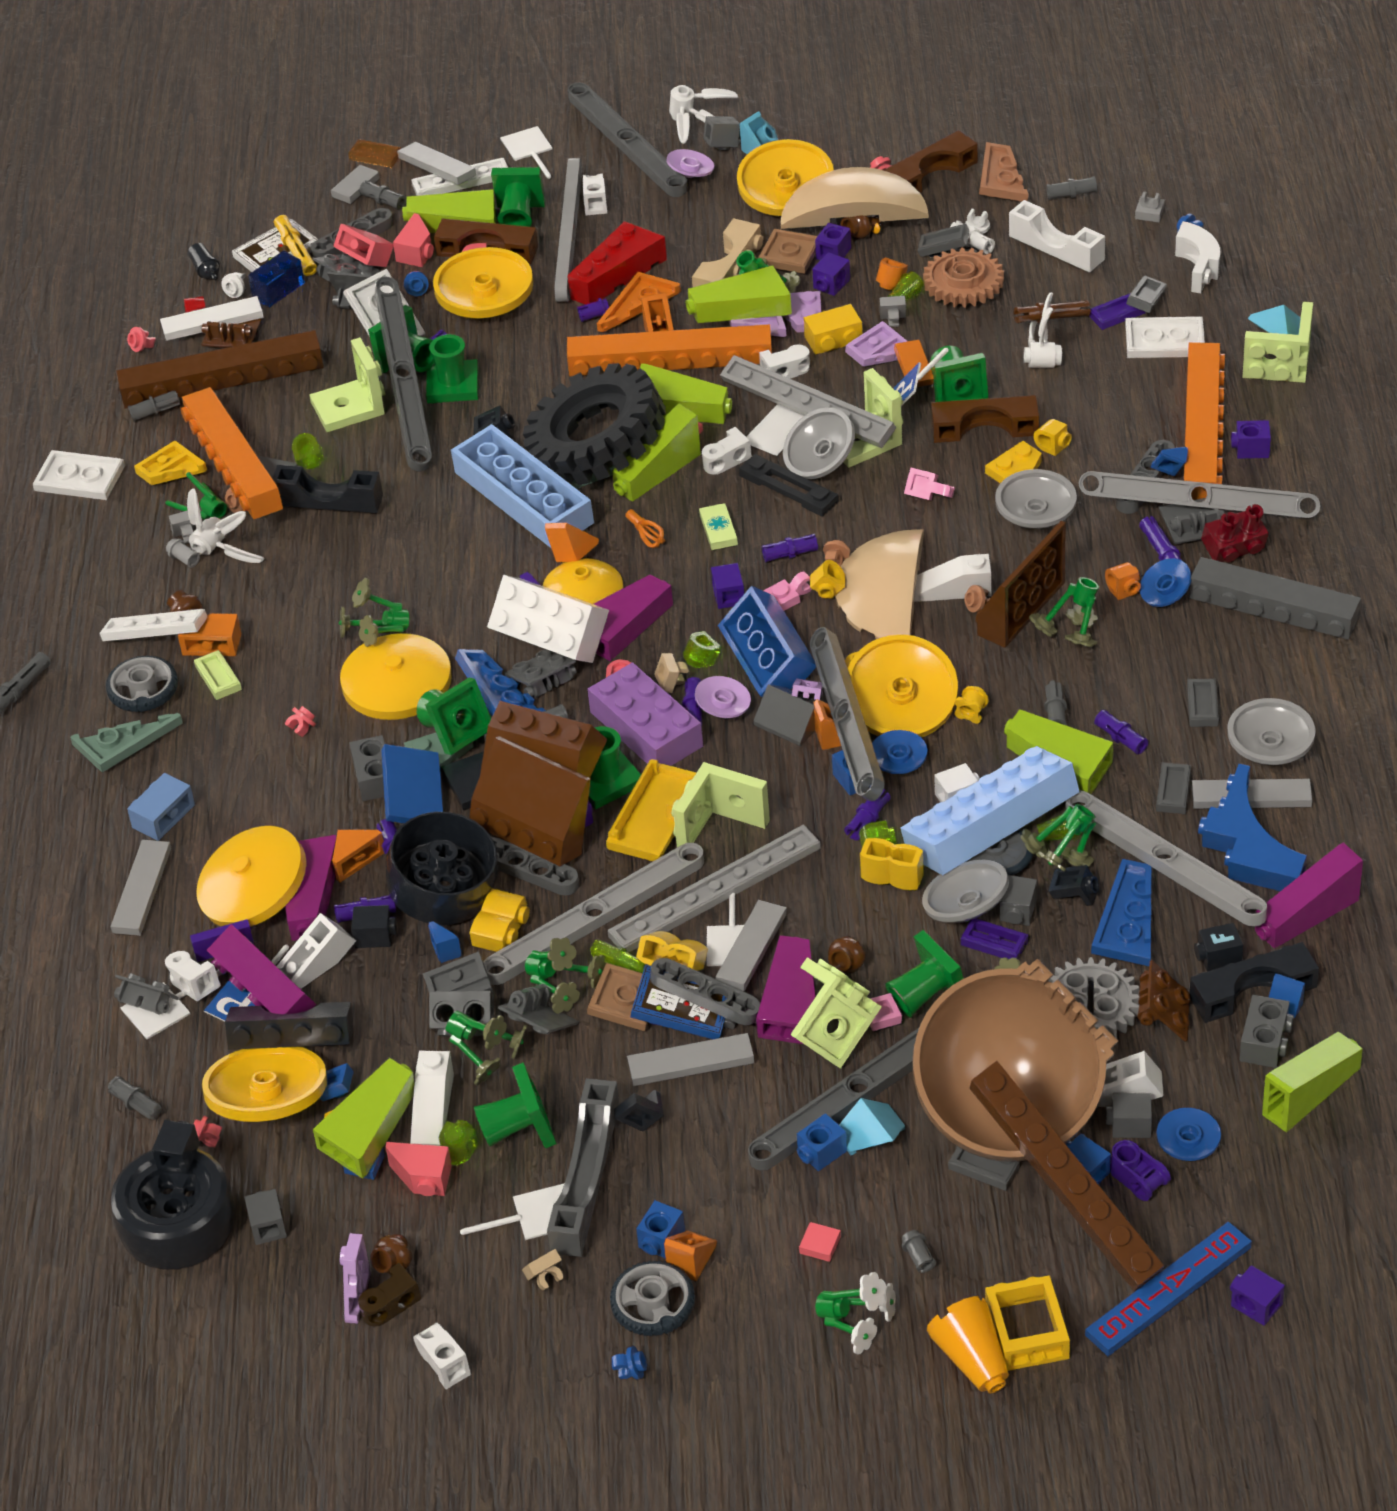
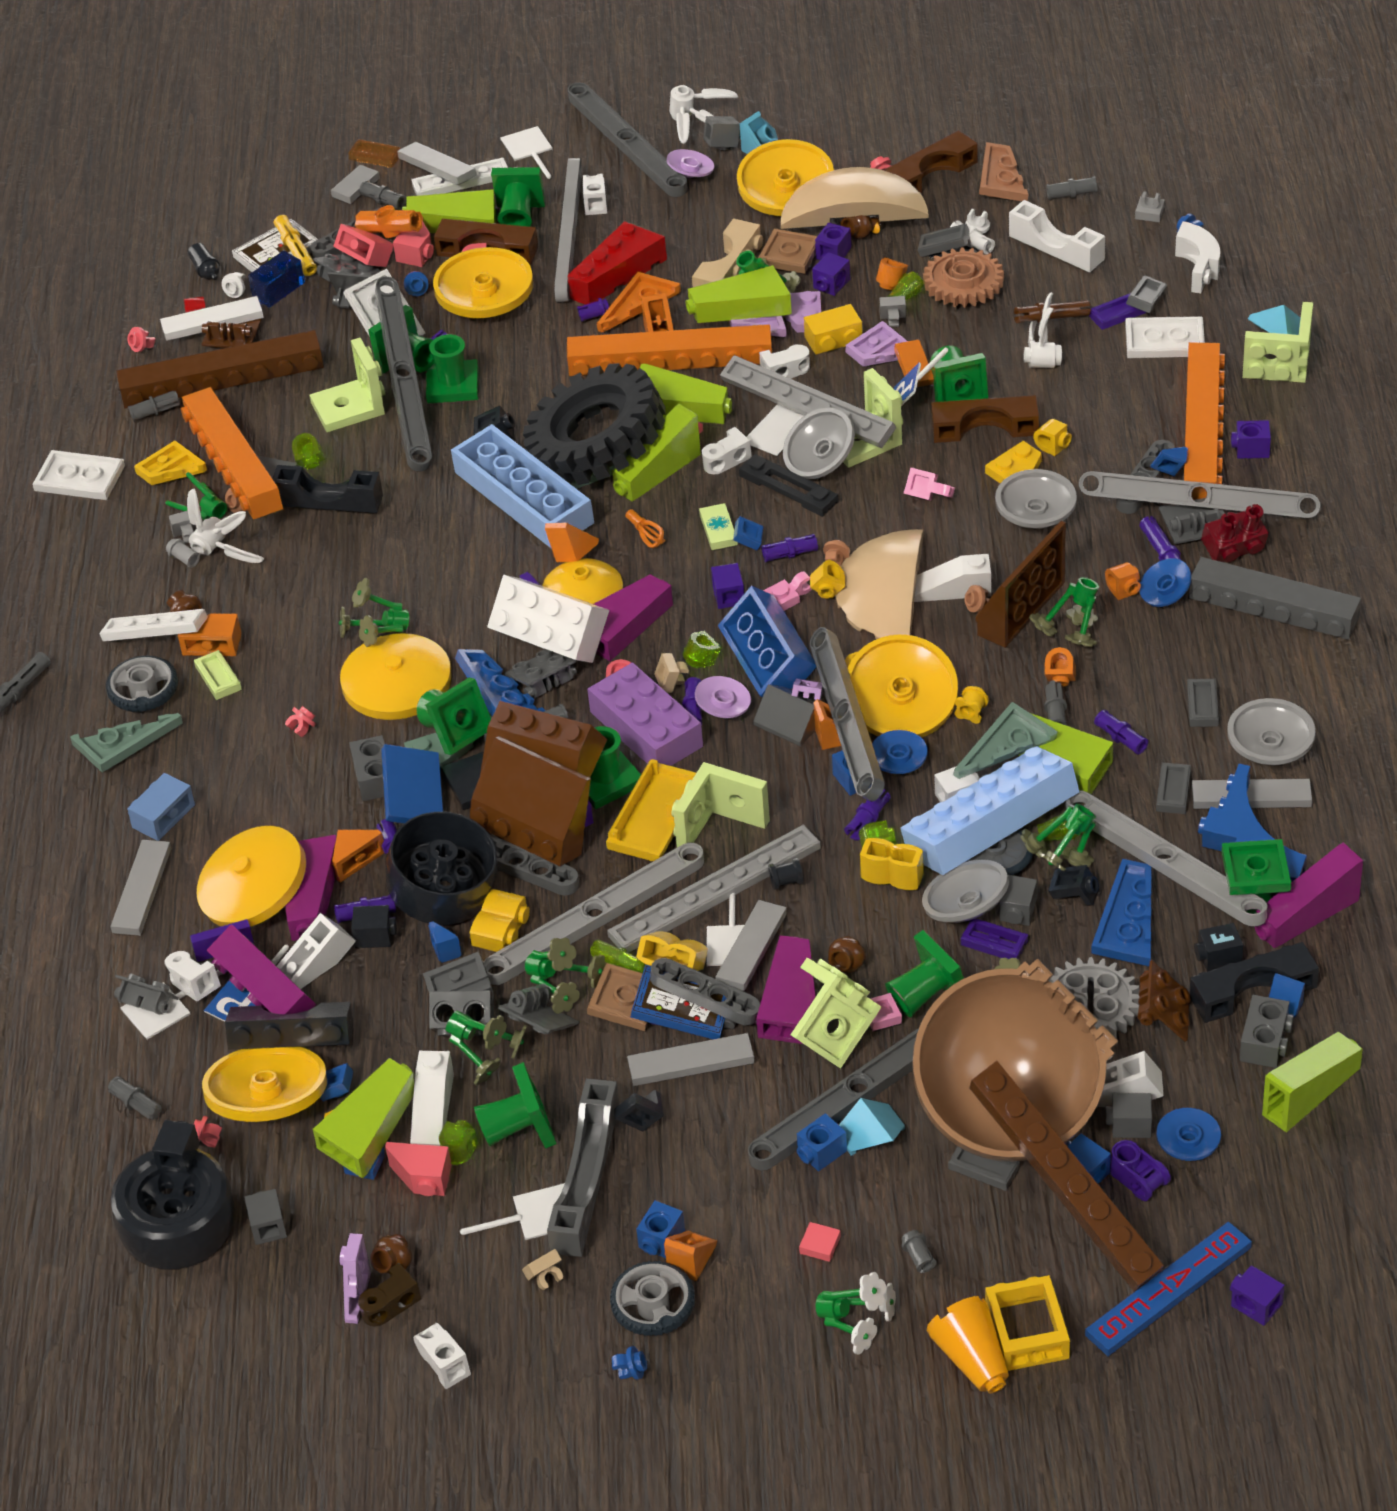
(389, 221): none -> orange piece
(748, 533): none -> blue tile
(785, 873): none -> black bush
(1007, 737): none -> sand green wing
(1060, 666): none -> orange plate
(1256, 868): none -> green plant

